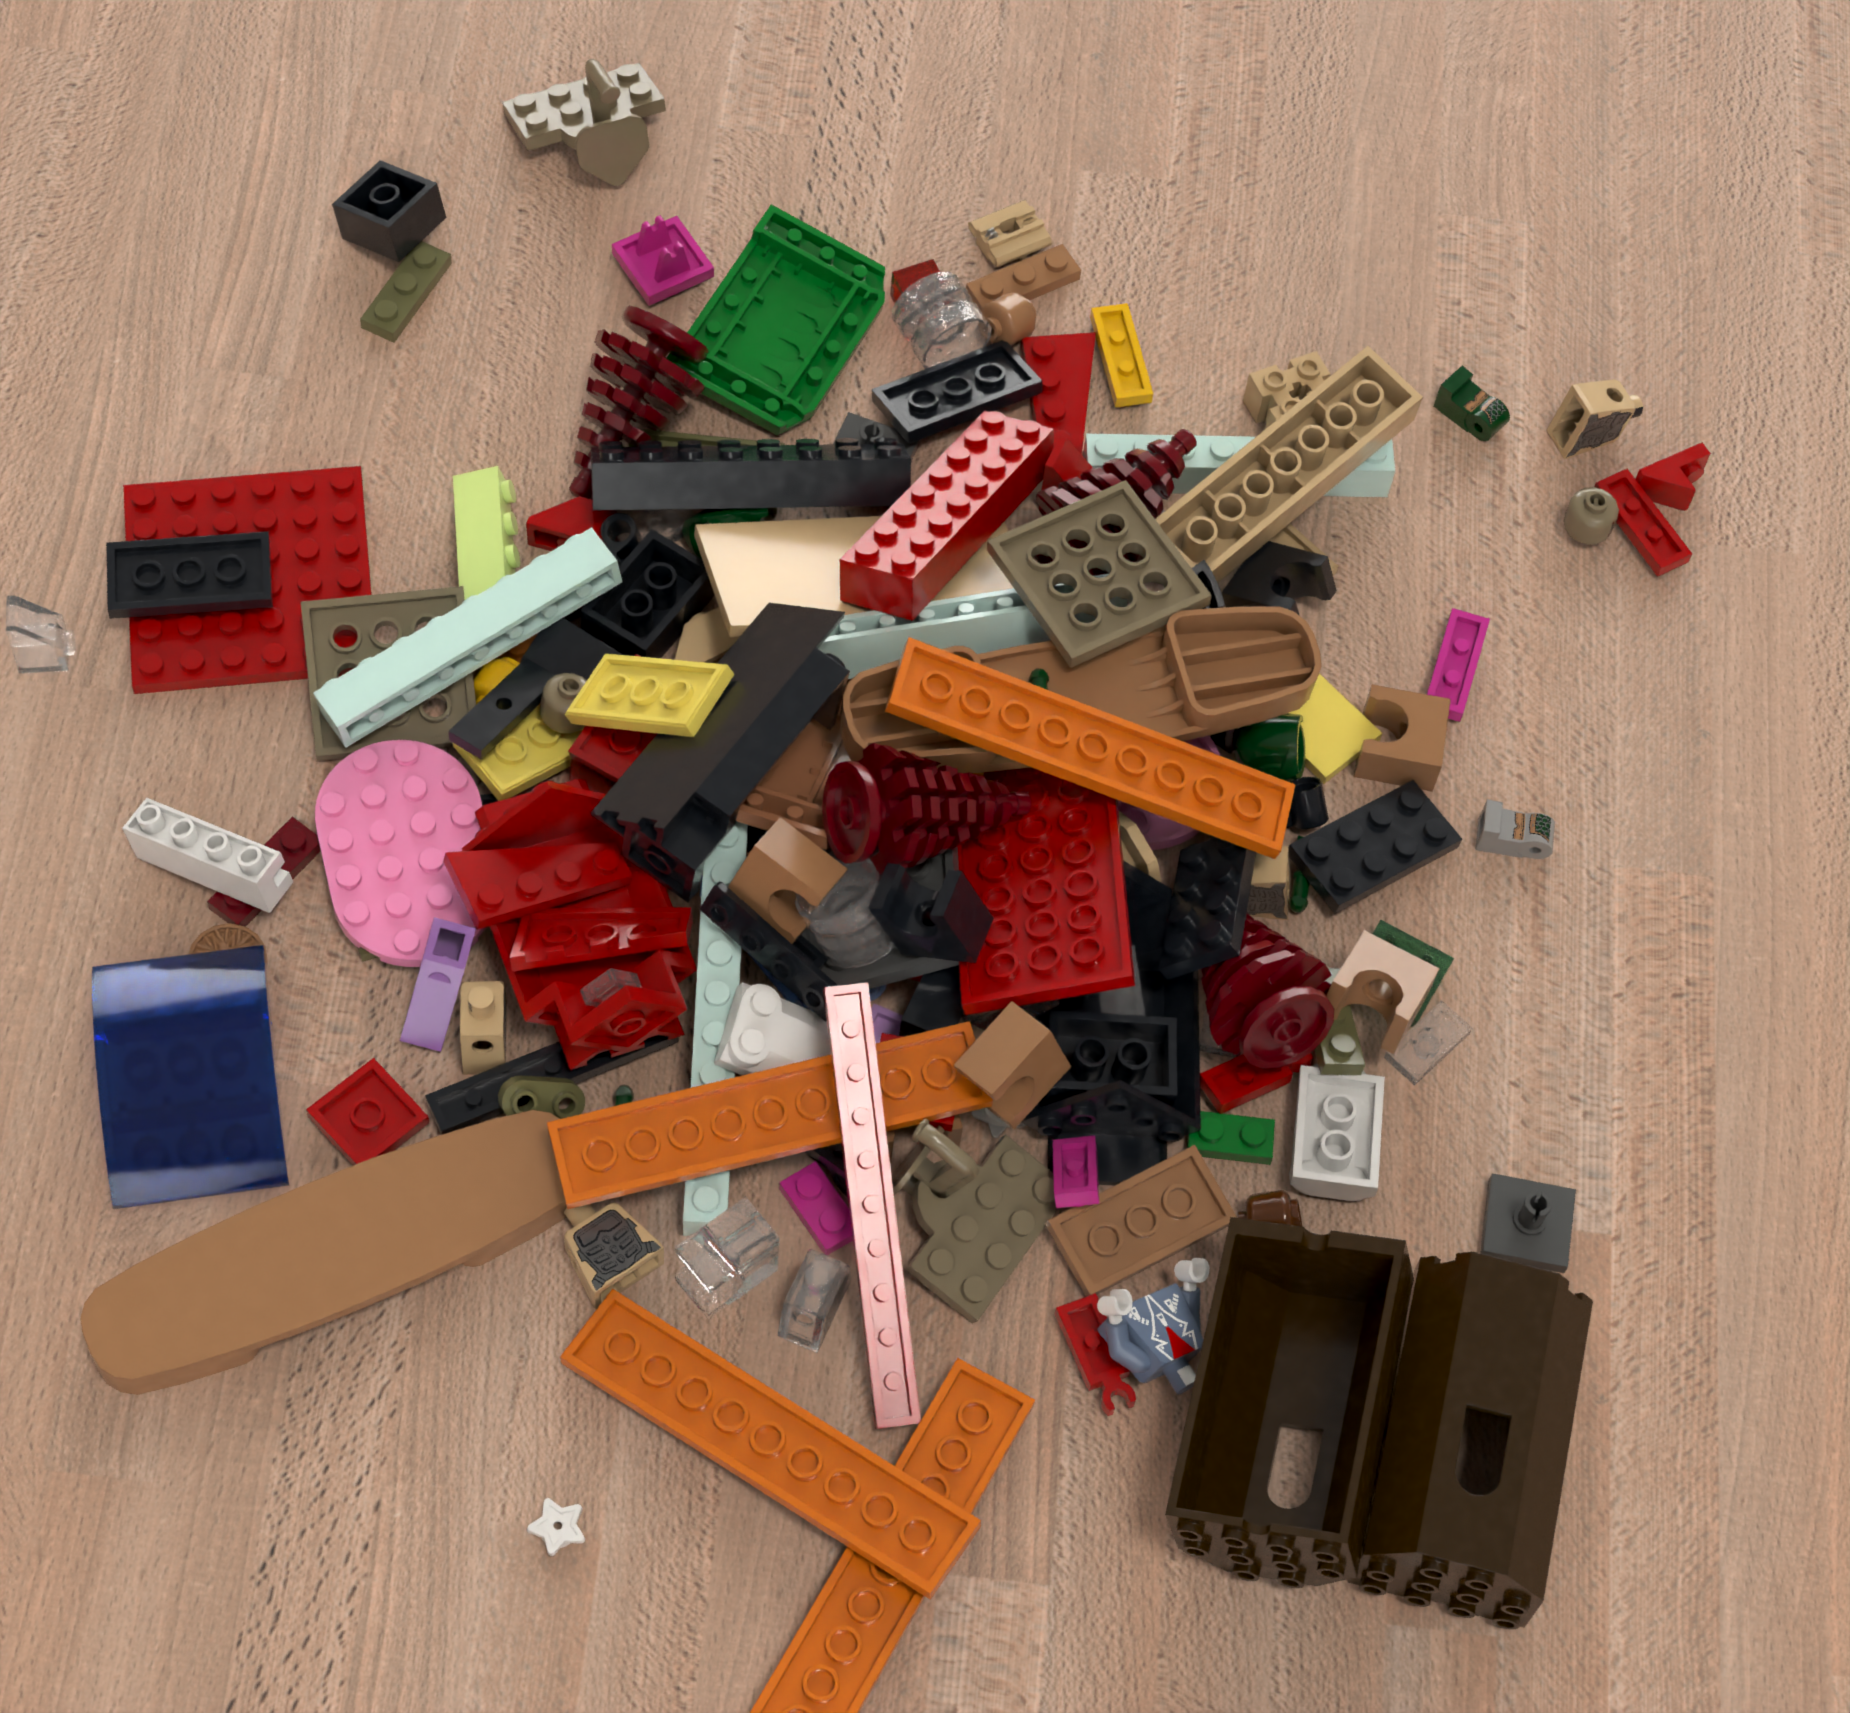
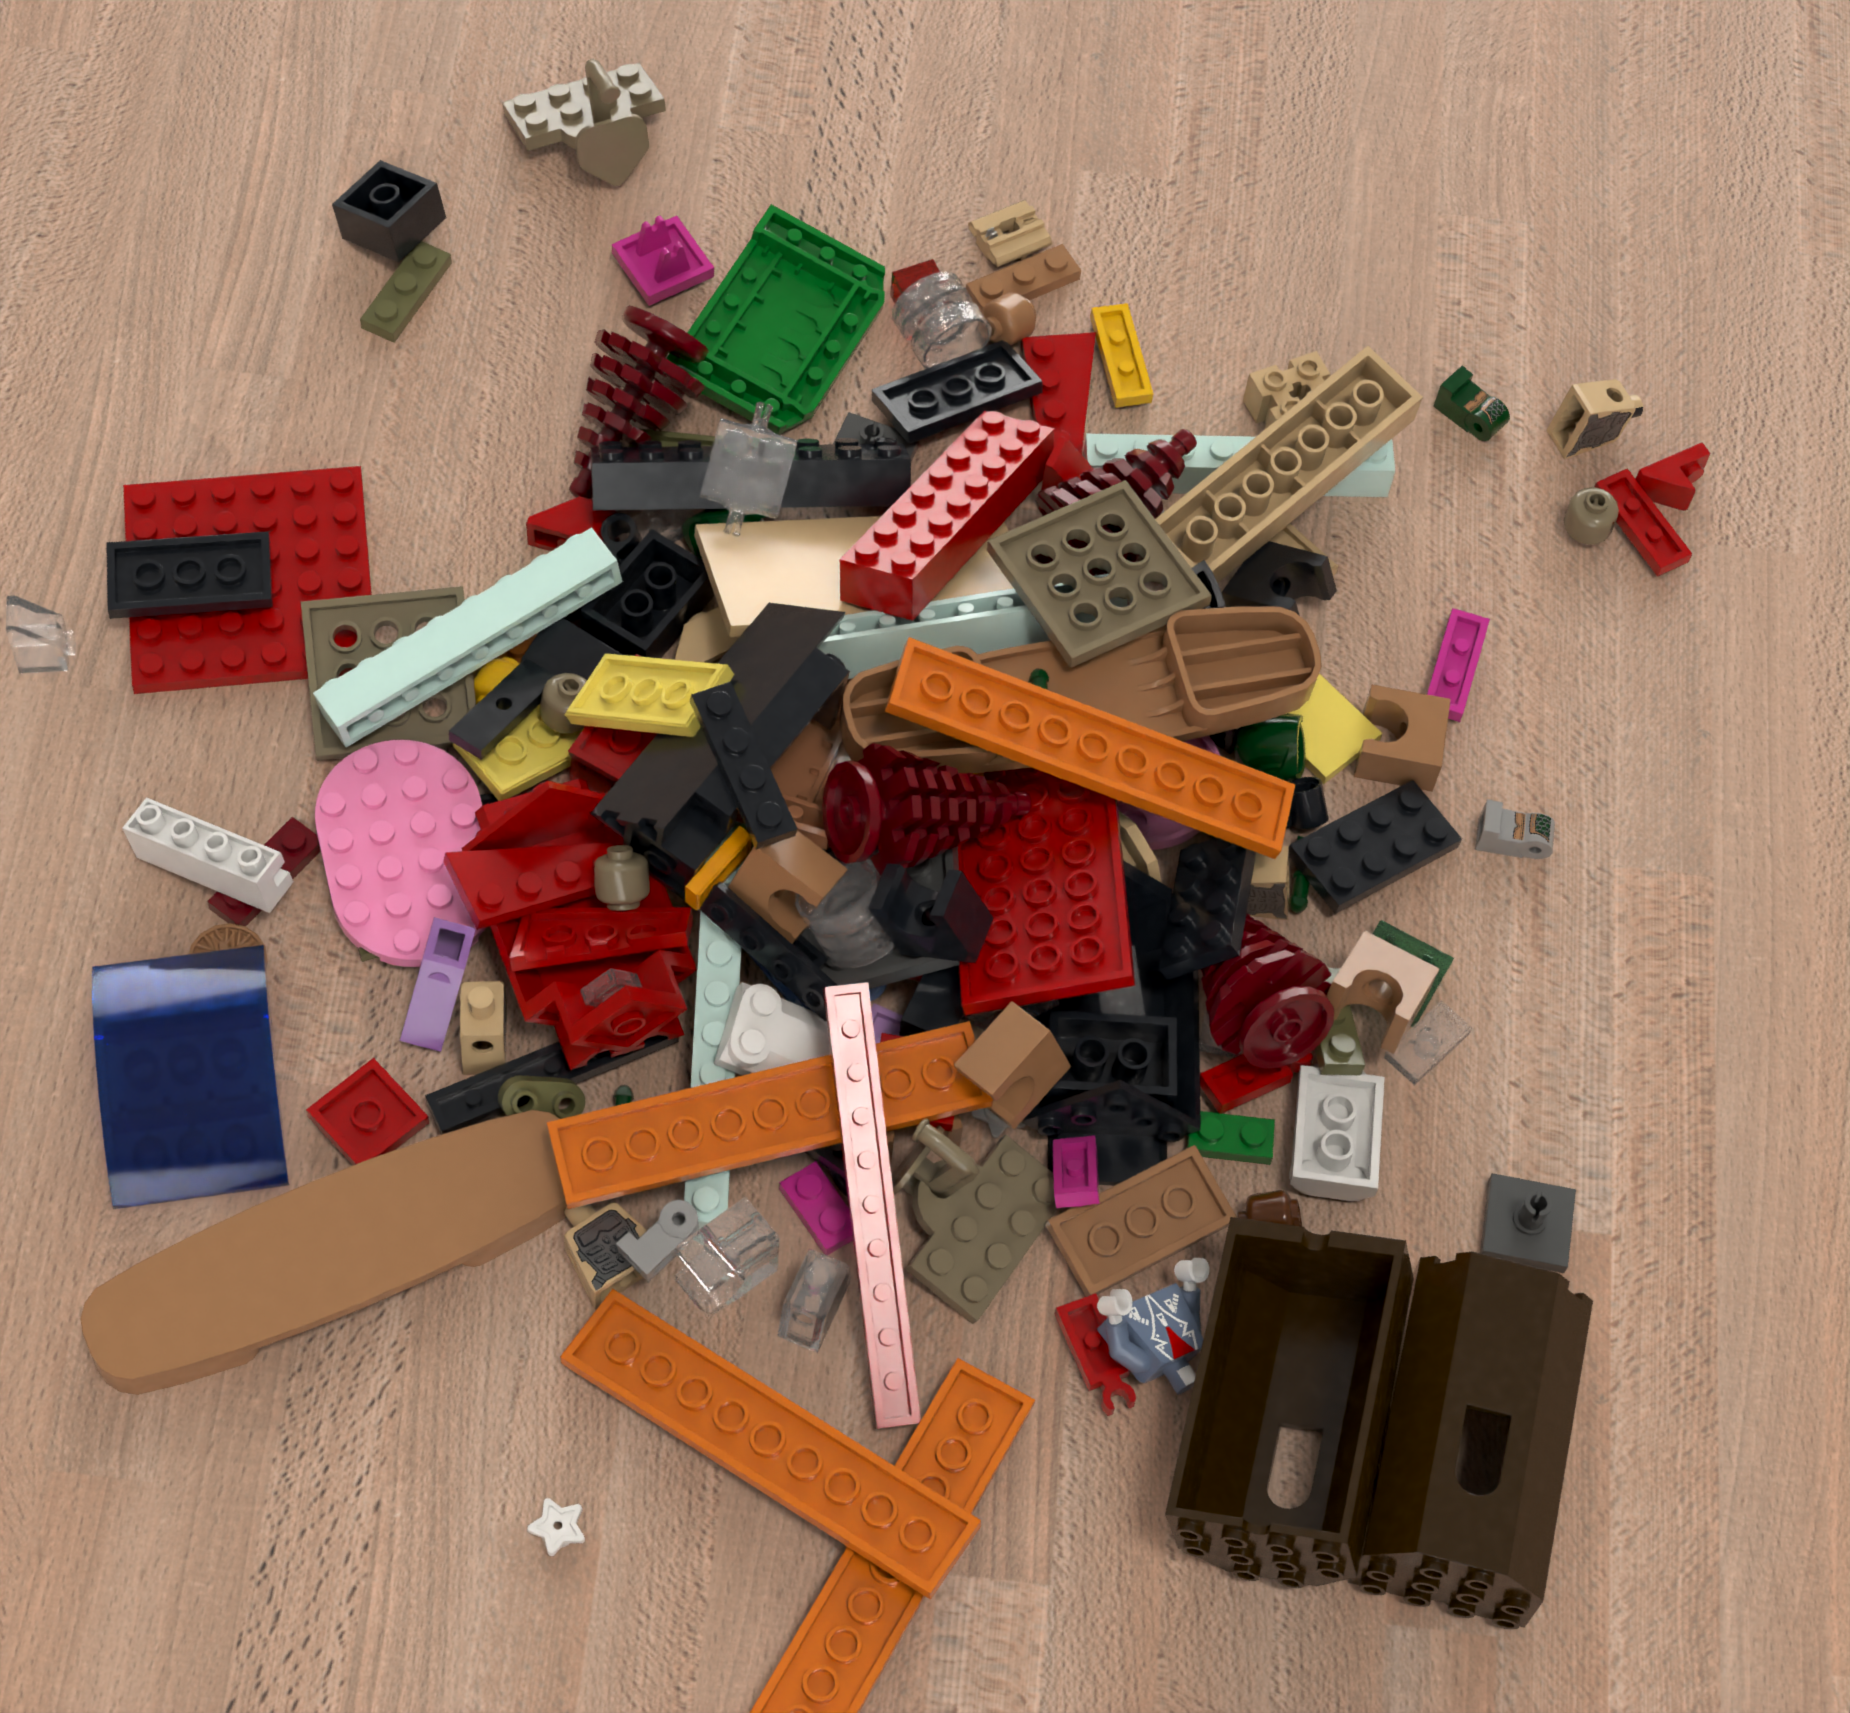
(484, 529): yellowish green brick -> none
(621, 878): none -> dark tan head
(658, 1243): none -> light grey leg
(718, 867): none -> light orange tile
(743, 765): none -> black plate
(748, 468): none -> clear plate

